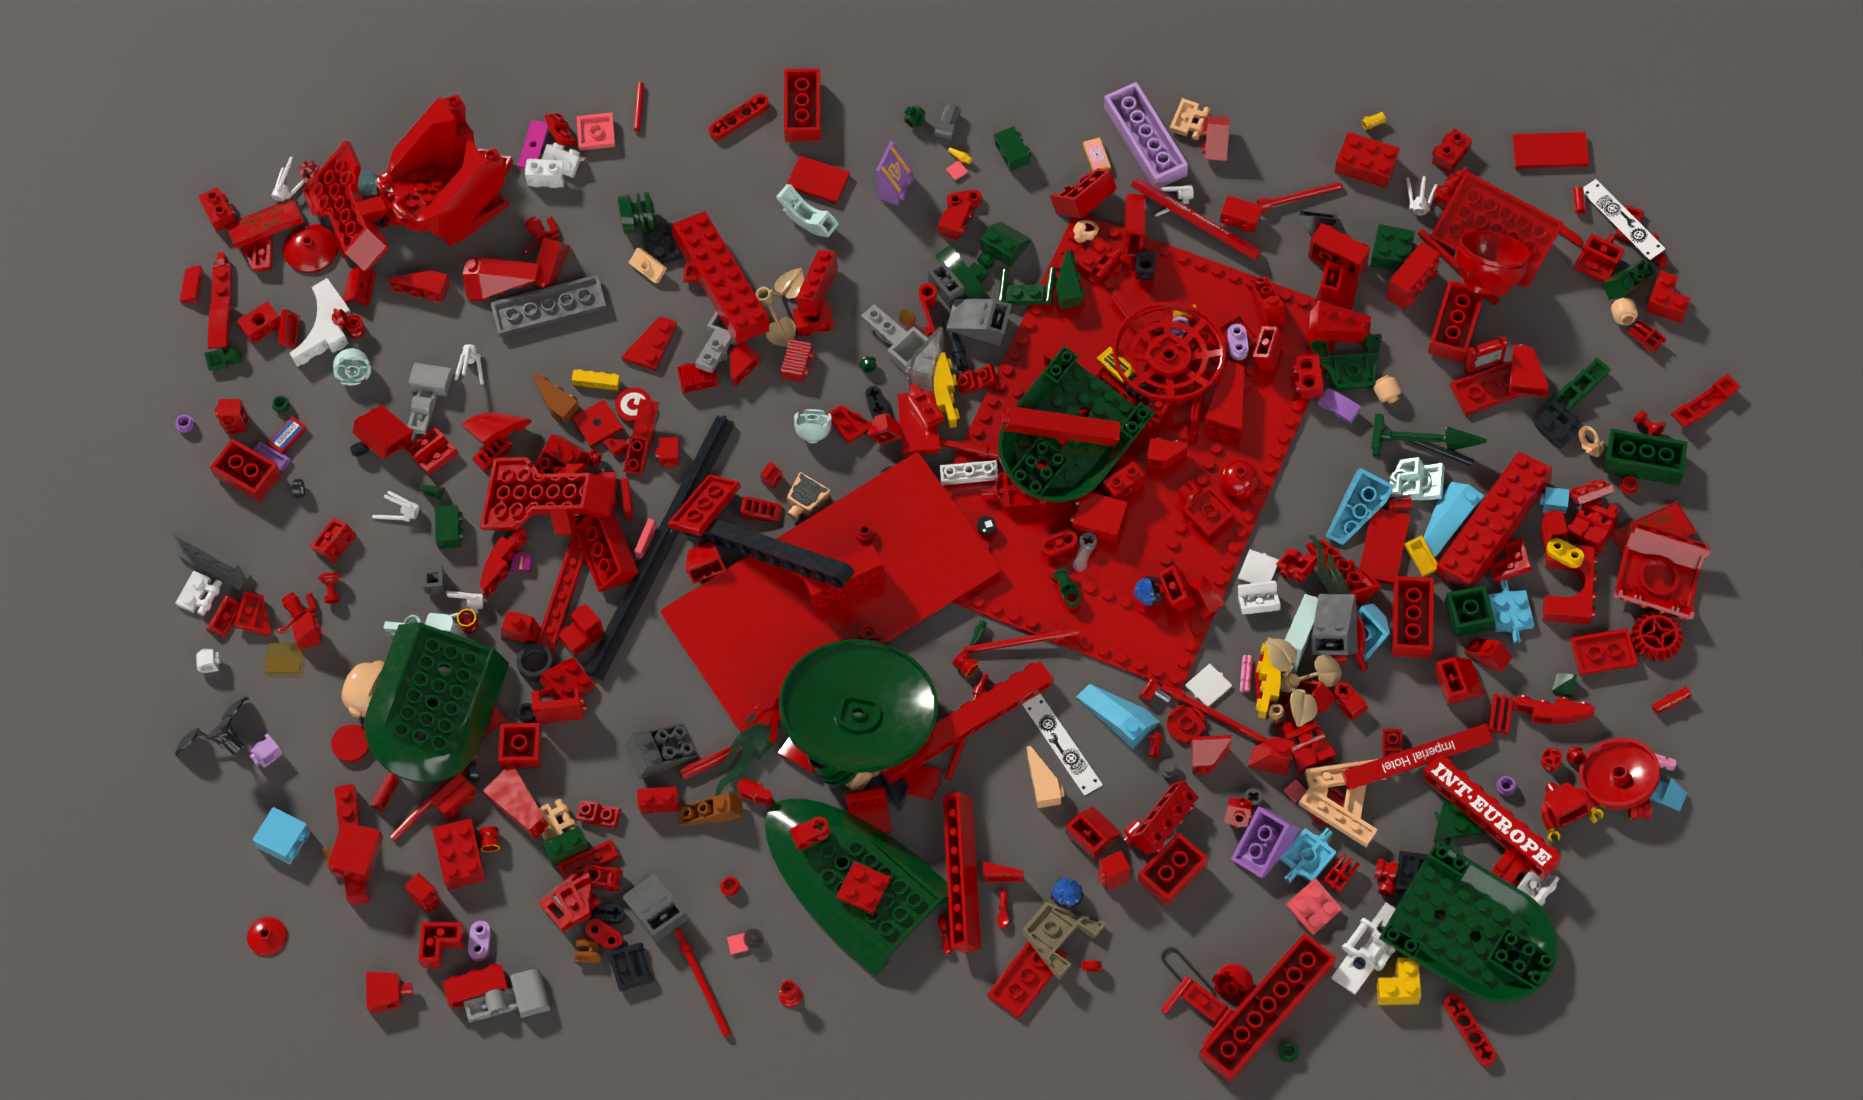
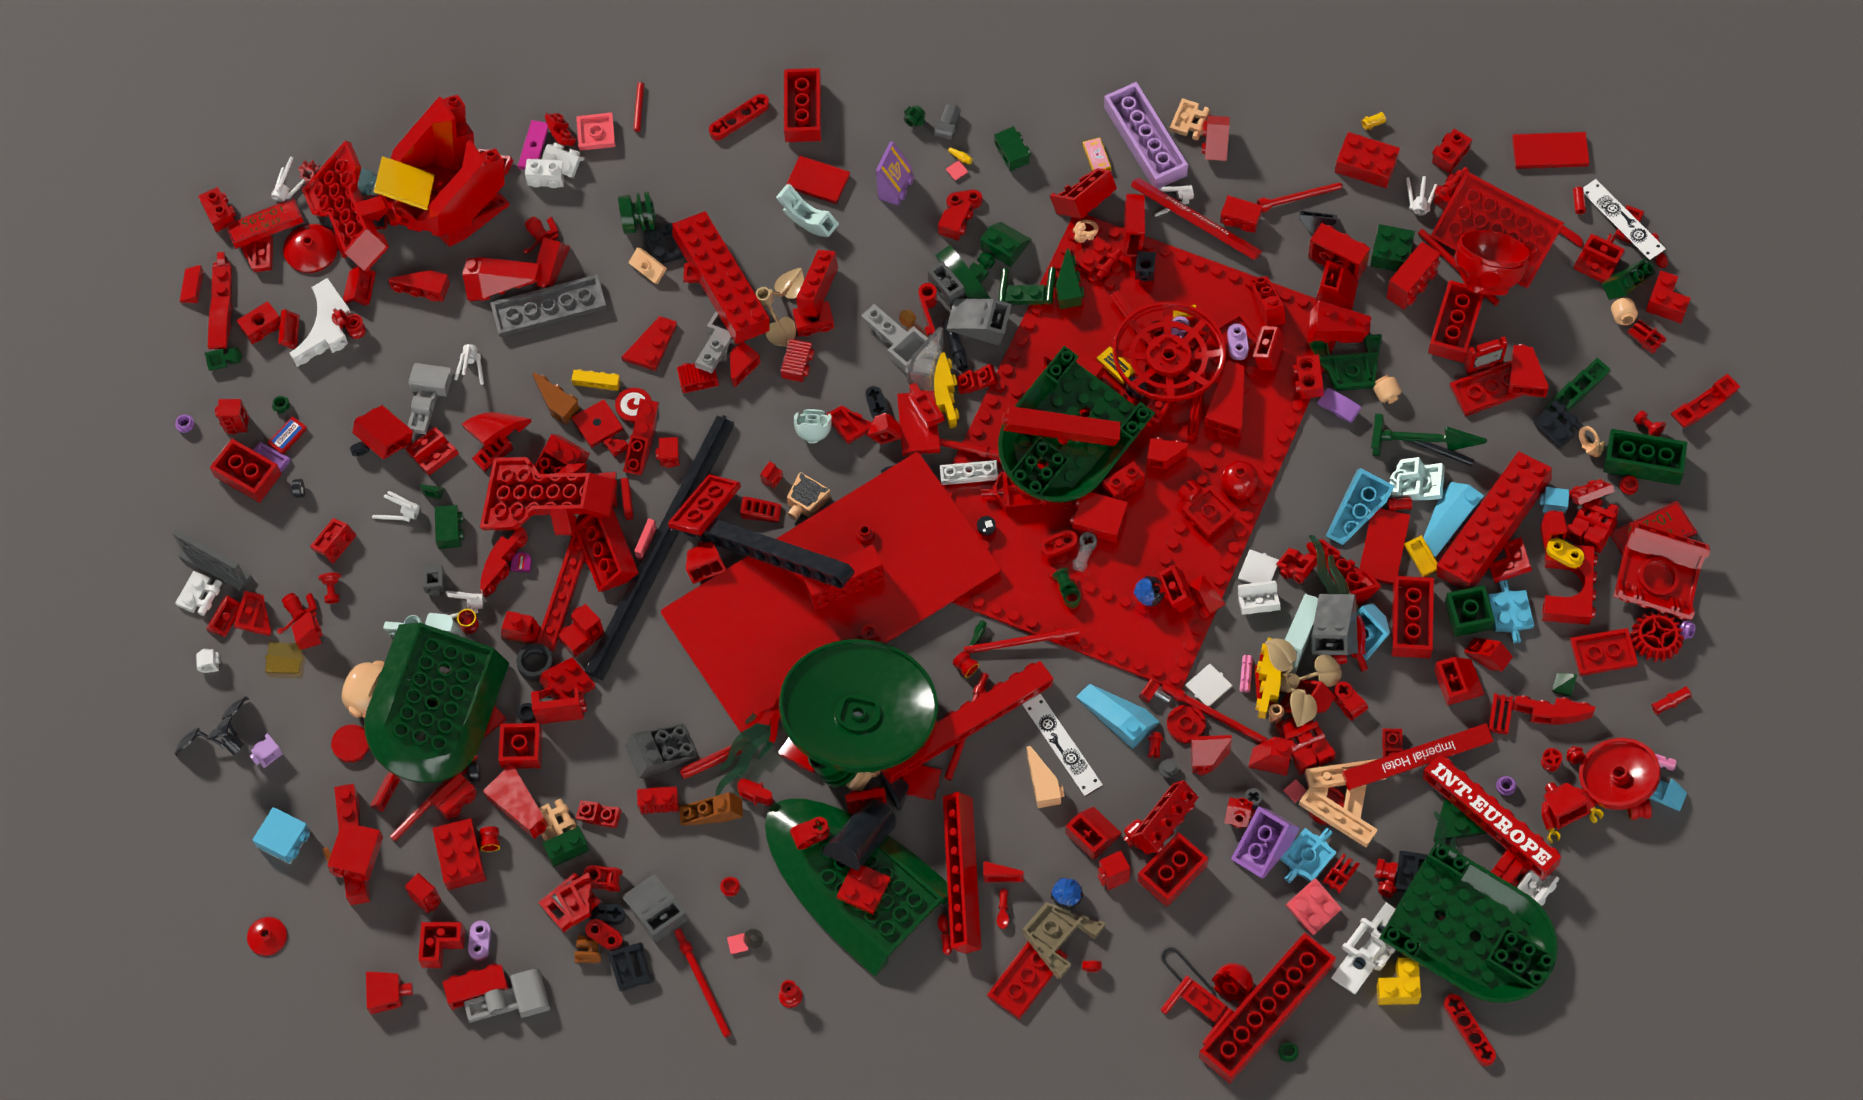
(351, 366): light aqua cylinder -> none
(404, 183): none -> yellow piece
(594, 458): red bush -> none
(597, 856): red tile -> none
(862, 834): none -> black brick
(868, 364): dark green plate -> none
(1688, 629): none -> medium lavender plate

